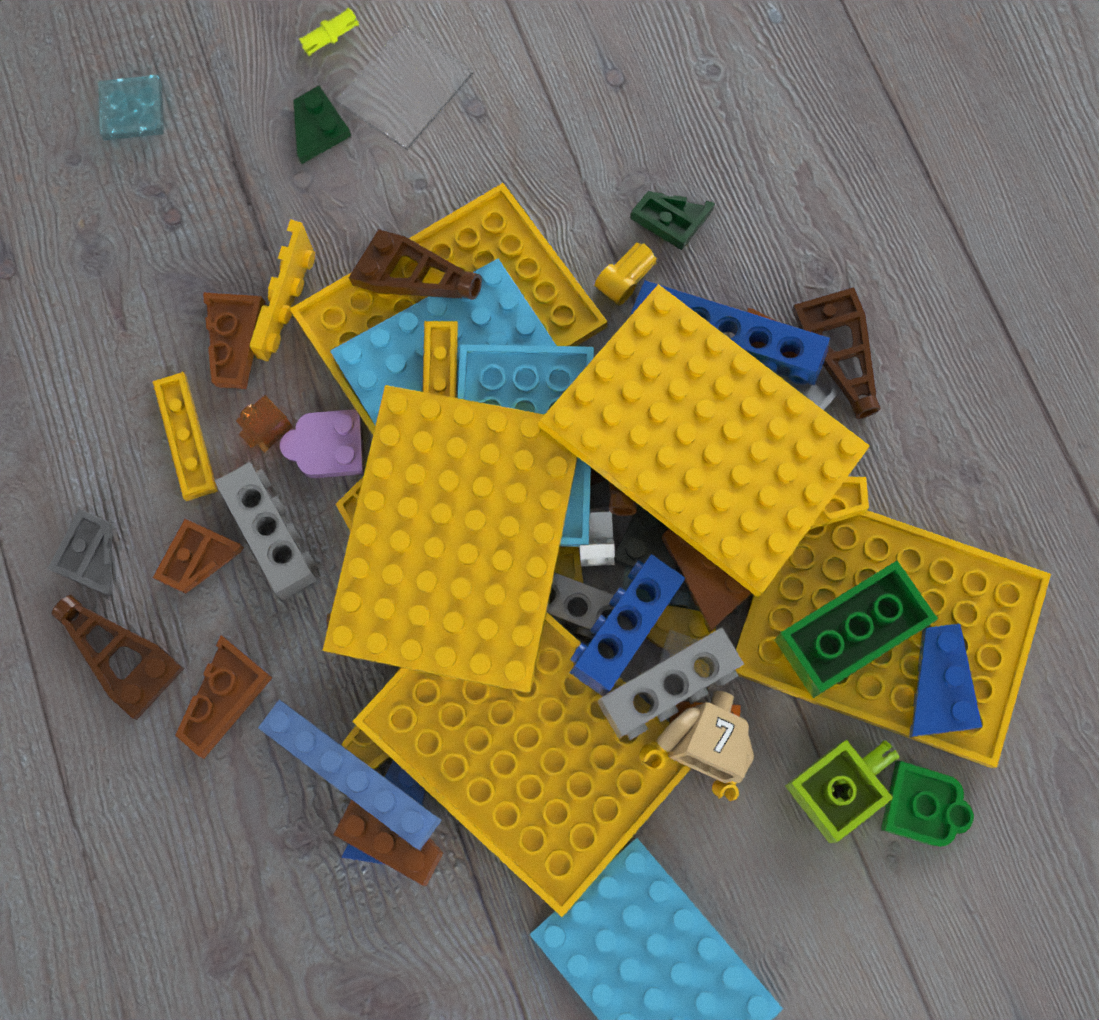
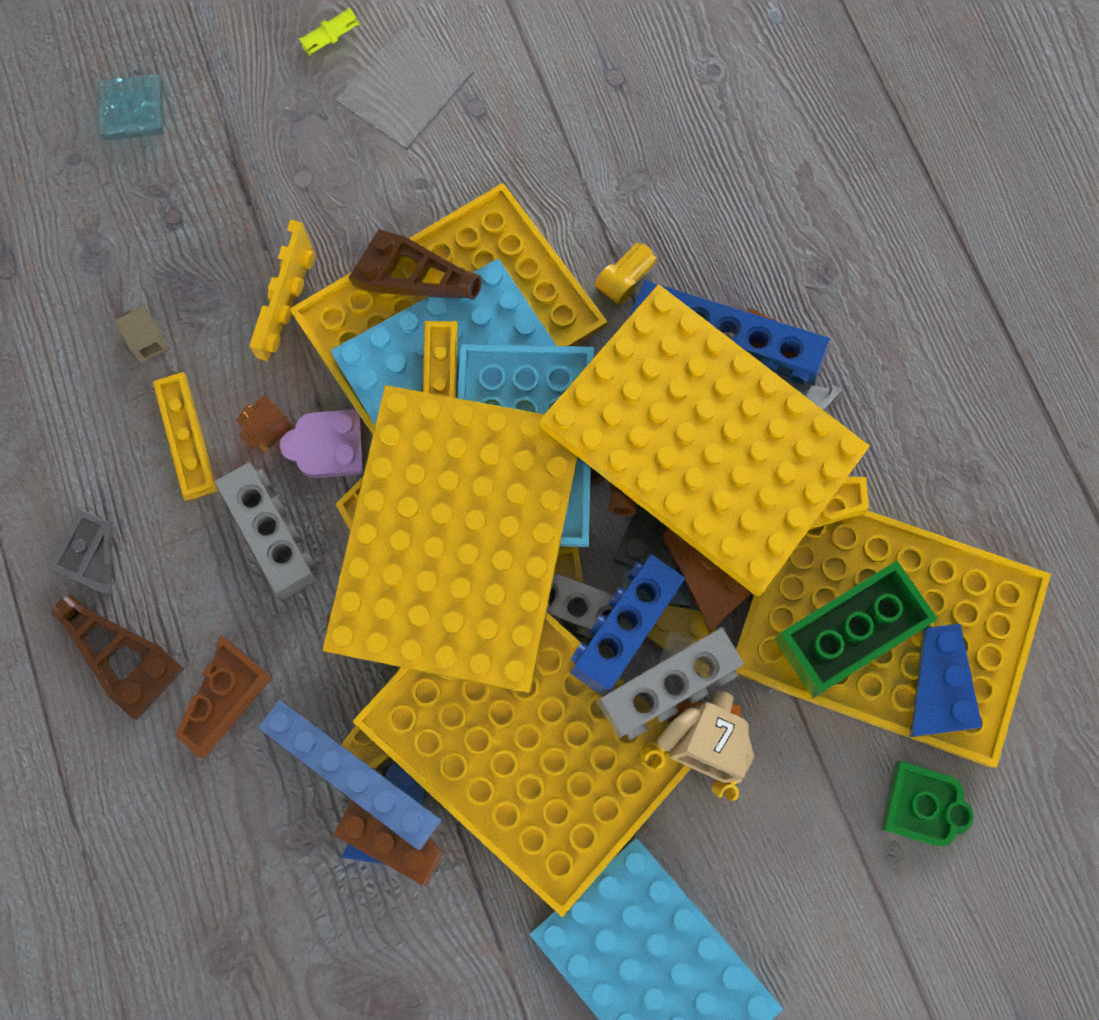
(142, 334): none -> dark tan brick
(194, 556): dark orange wing -> none
(231, 328): dark orange wing -> none
(317, 124): dark green wing -> none
(601, 543): white brick -> none
(671, 216): dark green wing -> none
(837, 311): reddish brown plate -> none
(861, 791): lime brick -> none

